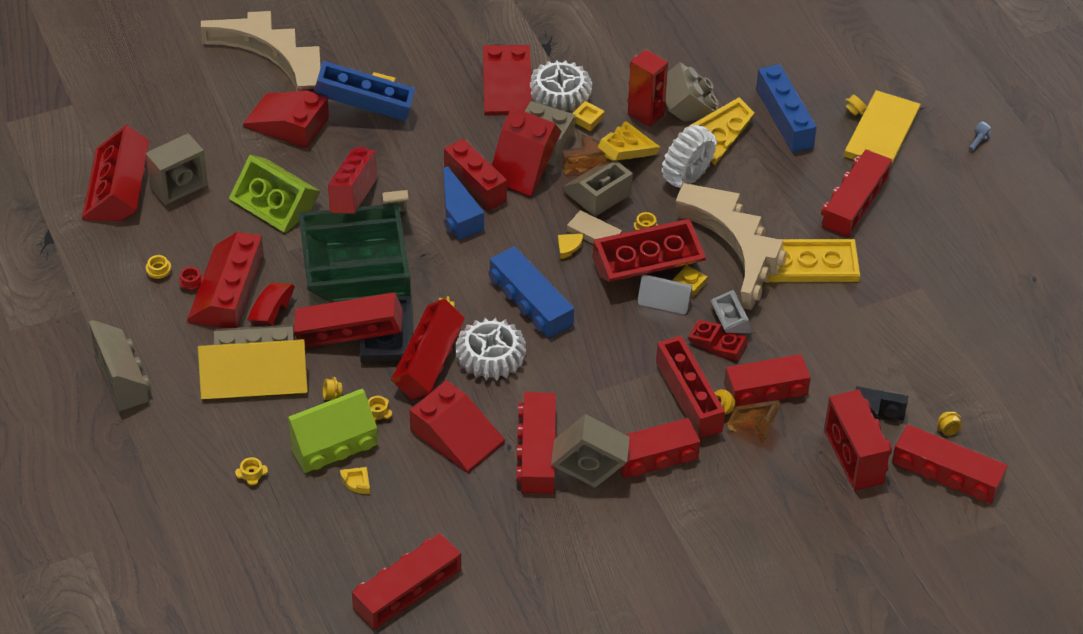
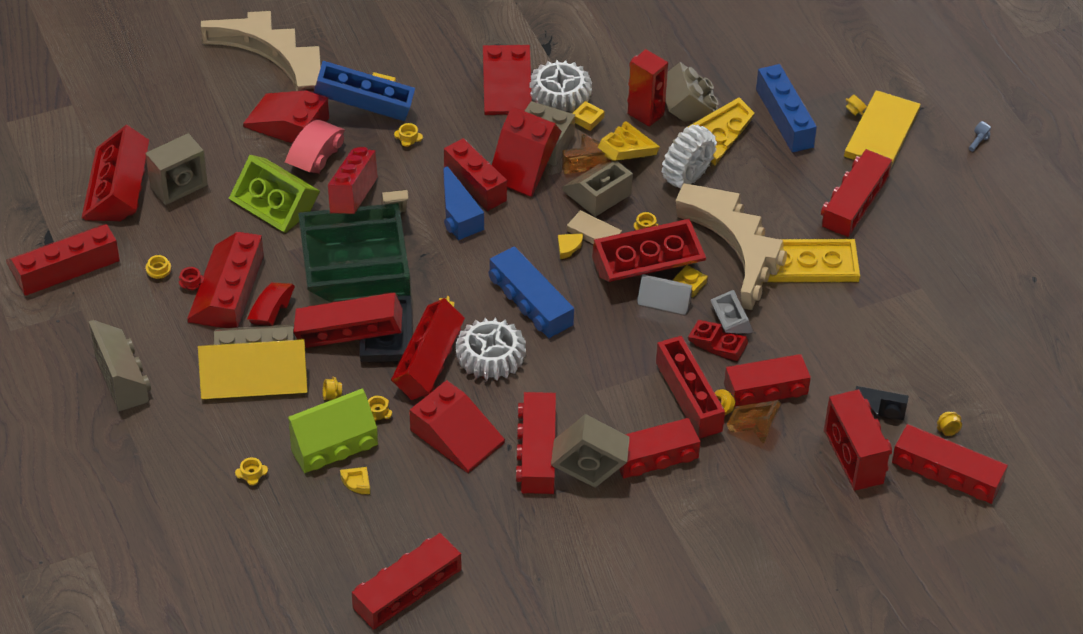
(64, 259): none -> red slope
(315, 145): none -> coral brick
(408, 134): none -> yellow plate

